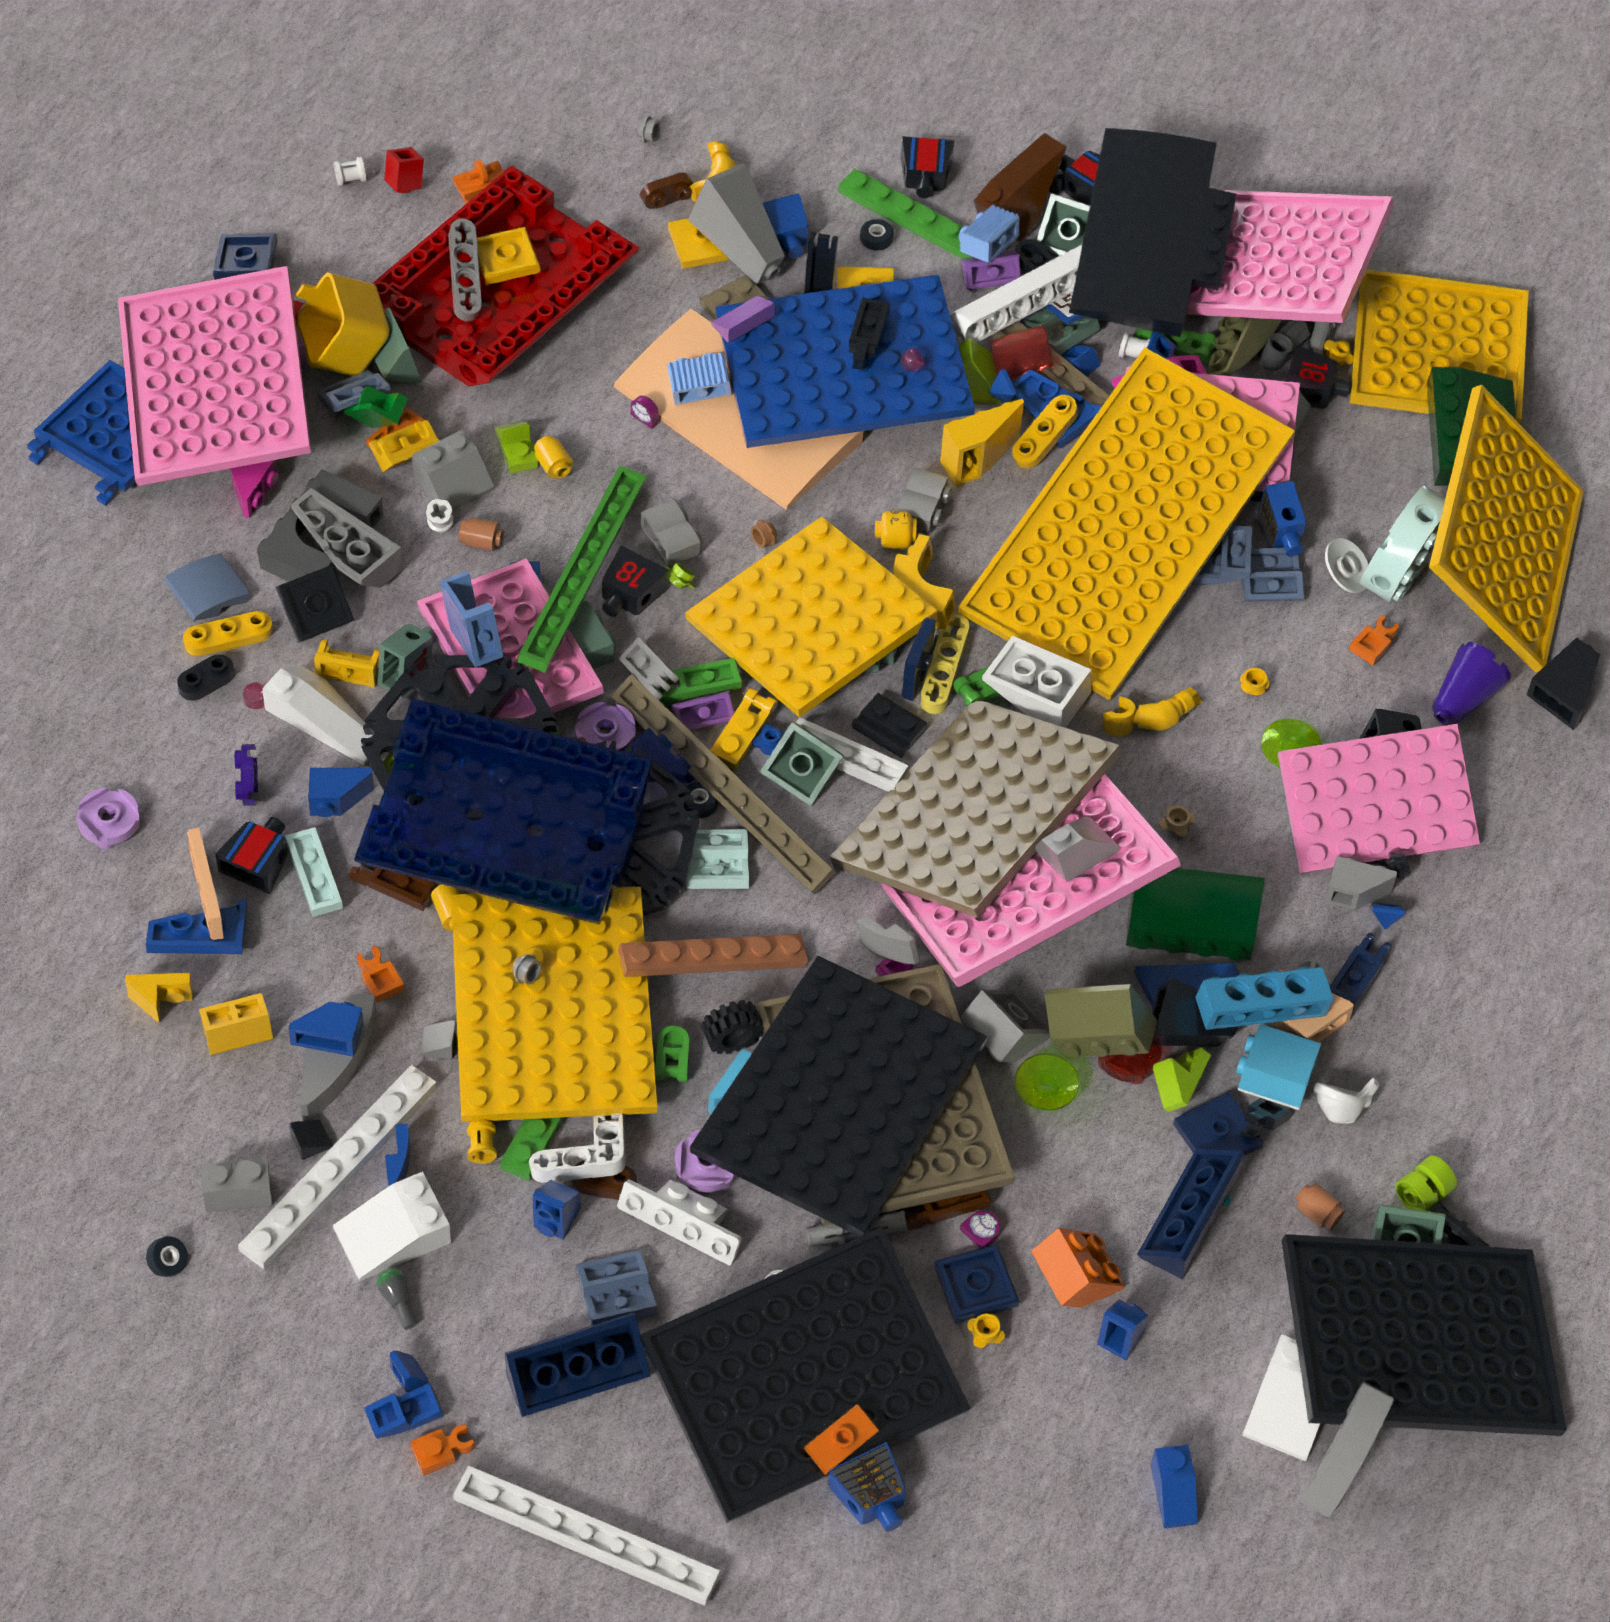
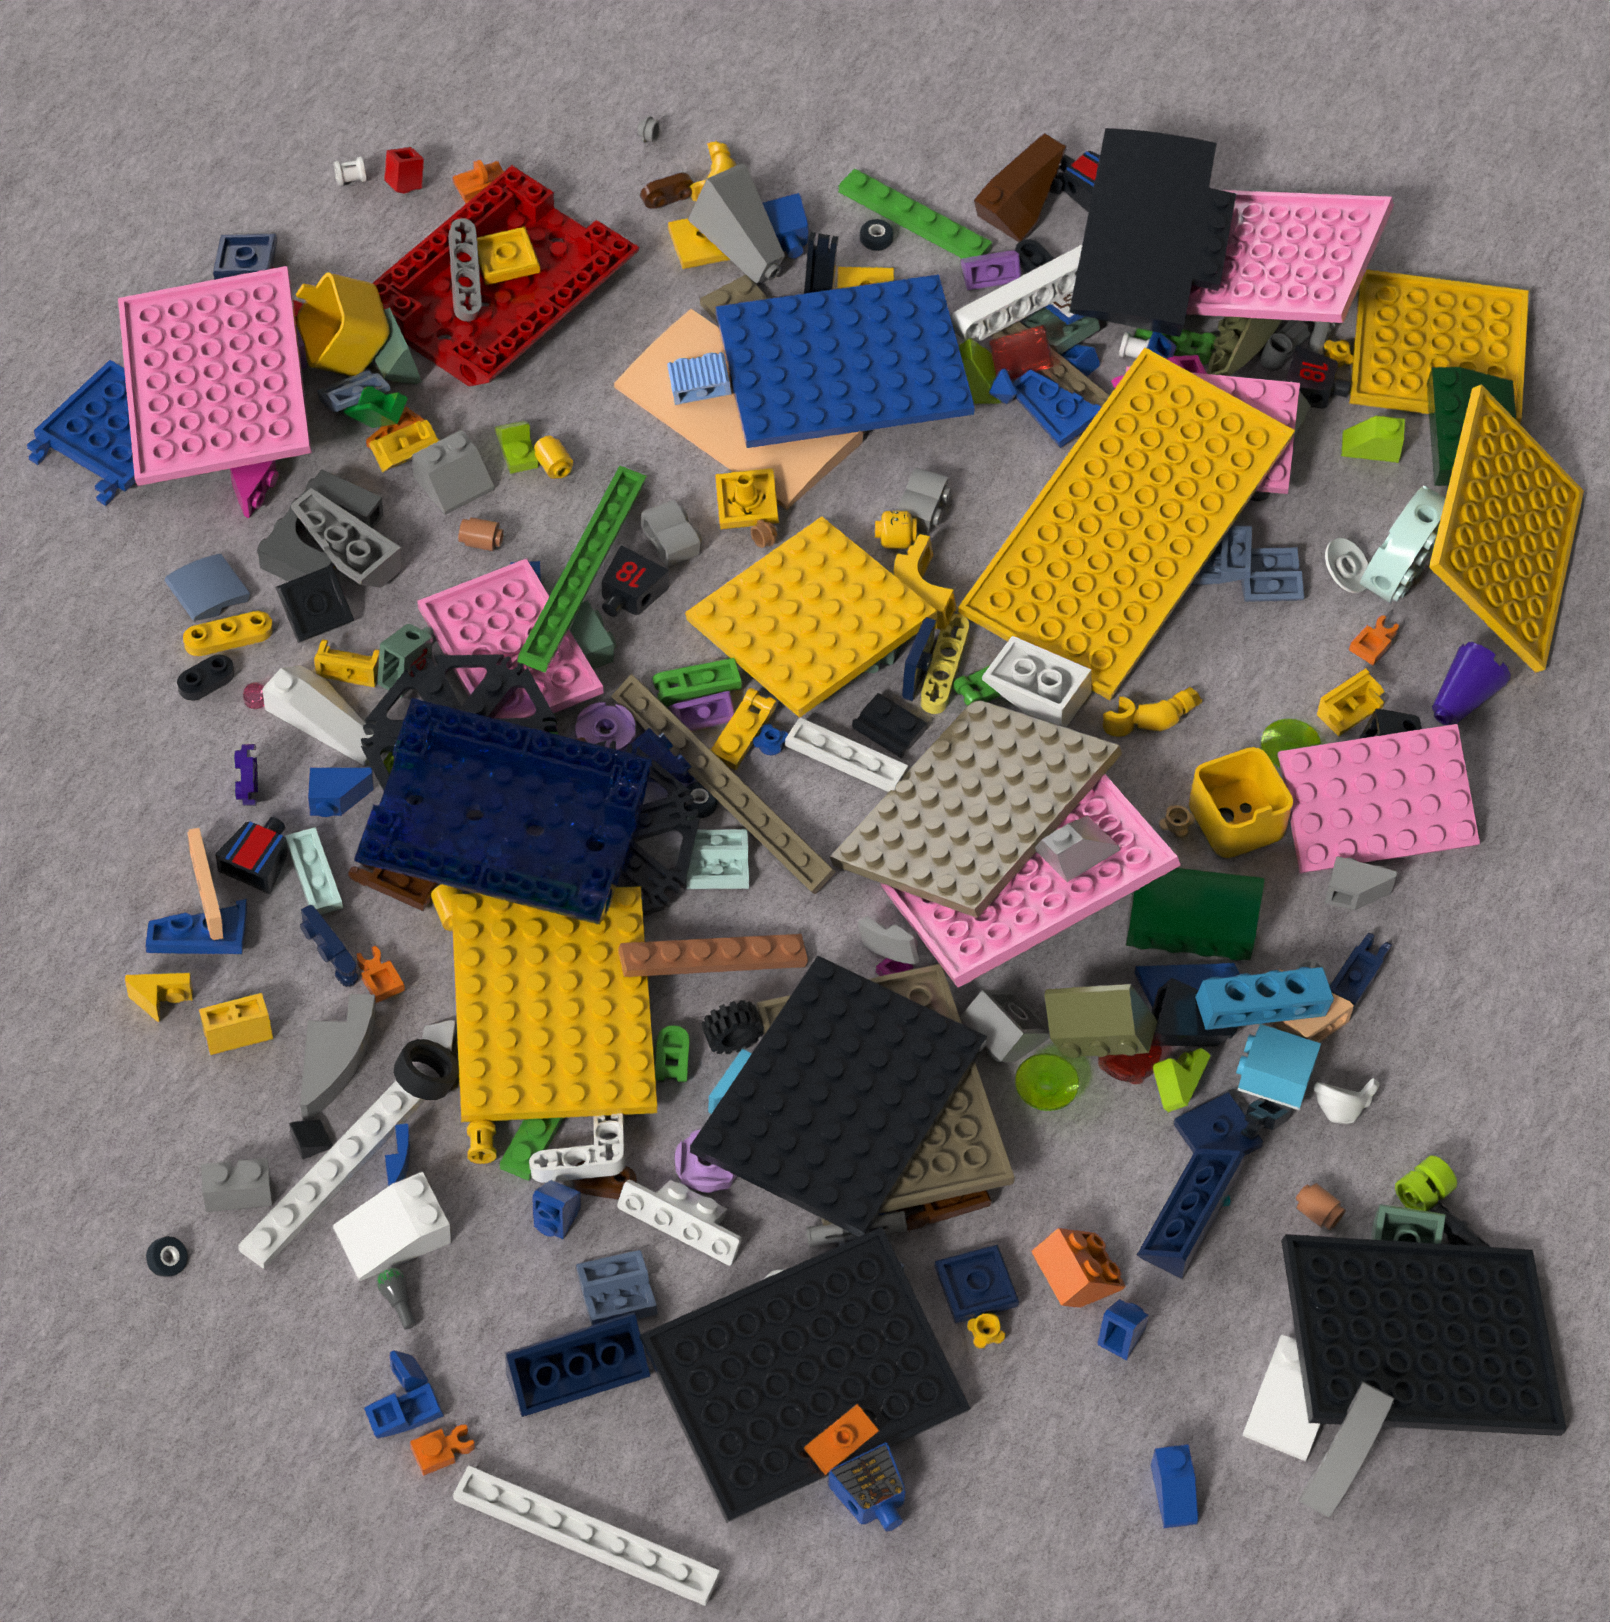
(108, 832): lavender plate -> none
(329, 945): none -> dark blue hinge
(329, 1028): blue slope -> none
(433, 1055): none -> black tyre
(443, 508): white bush -> none
(471, 625): medium blue panel -> none
(527, 969): light grey plate -> none
(645, 411): magenta tile -> none
(648, 668): light grey hinge -> none
(681, 576): lime plate -> none
(744, 318): medium lavender slope -> none
(745, 489): none -> yellow plate
(802, 763): sand green slope -> none
(867, 330): black hinge -> none
(912, 360): clear pink hinge -> none
(926, 164): black torso -> none
(979, 441): yellow slope -> none
(981, 1228): tile -> none
(989, 234): light blue brick -> none
(1042, 441): yellow plate -> none
(1063, 225): sand green slope -> none
(1235, 781): none -> yellow piece
(1257, 676): yellow plate -> none
(1282, 517): blue torso -> none
(1350, 702): none -> yellow hinge
(1374, 439): none -> lime slope
(1387, 913): blue slope -> none
(1398, 863): black plate -> none
(1565, 682): black slope -> none

